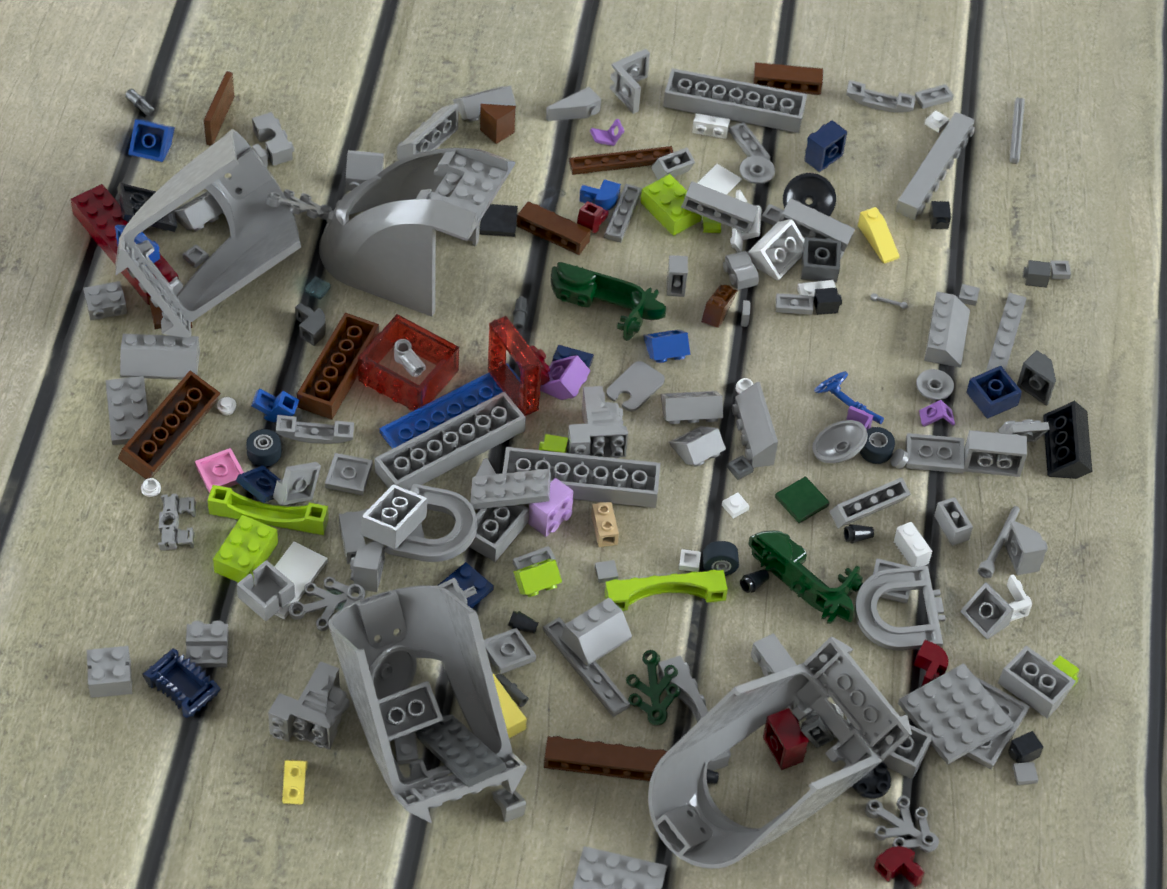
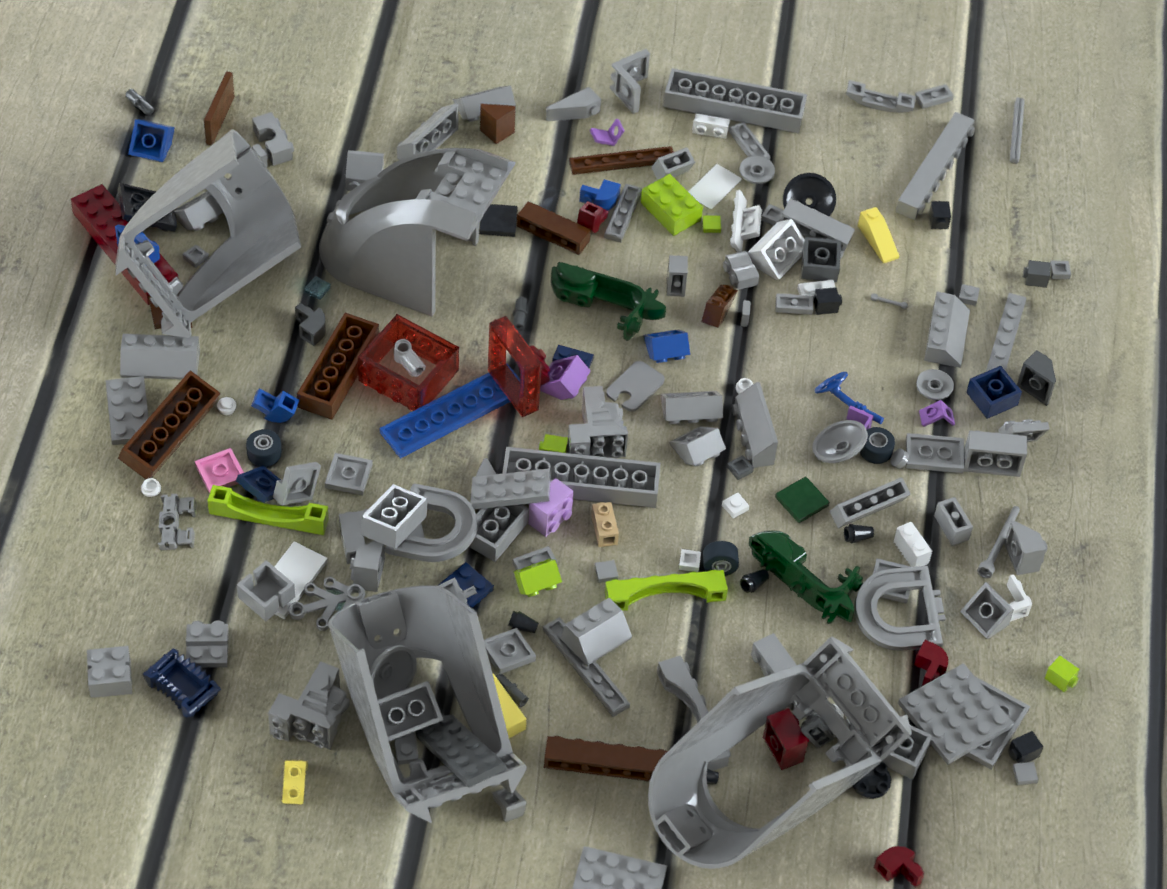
(105, 300): light grey plate -> none
(245, 549): lime brick -> none
(299, 205): light grey plant -> none
(314, 432): light grey slope -> none
(451, 443): light grey brick -> none
(655, 689): dark green plant -> none
(719, 207): light grey brick -> none
(790, 78): reddish brown brick -> none
(825, 146): dark blue brick -> none
(903, 826): light grey plant -> none
(937, 121): white plate -> none
(1036, 681): light grey slope -> none
(1068, 442): black slope -> none

